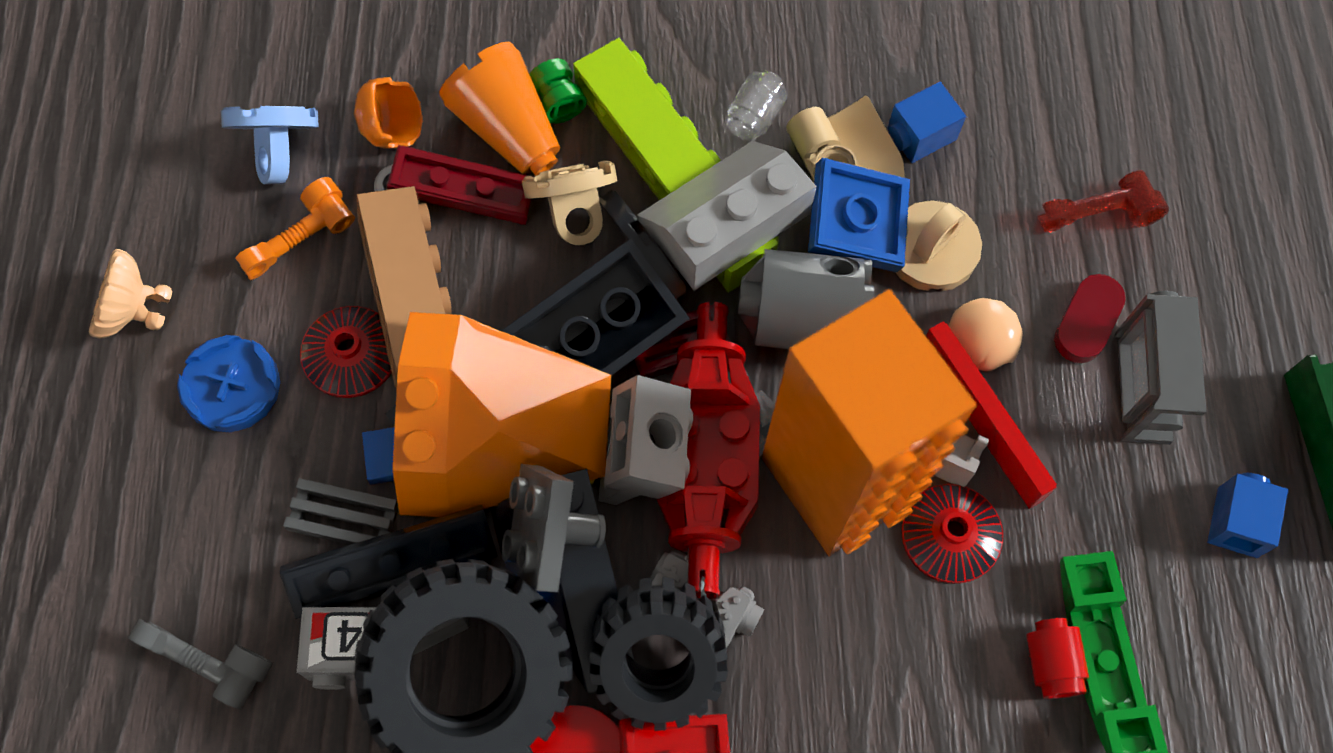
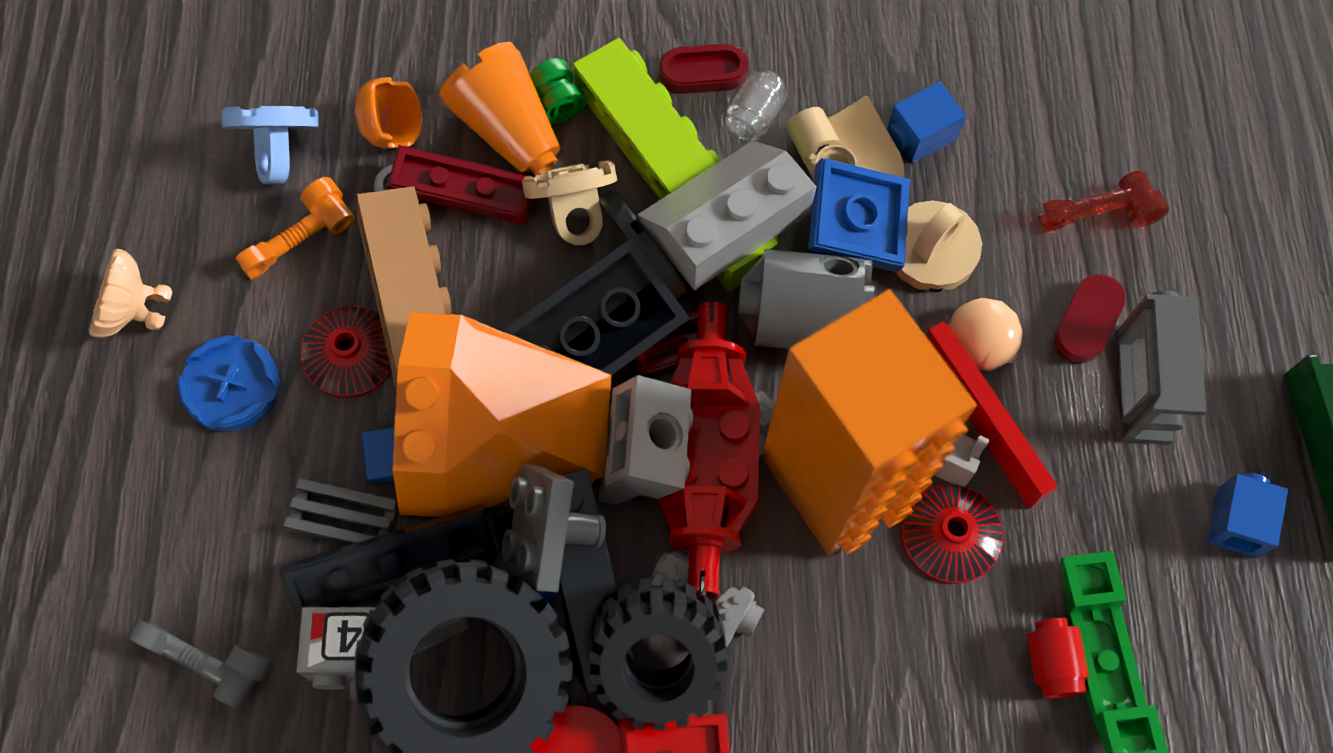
(703, 68): none -> dark red tile

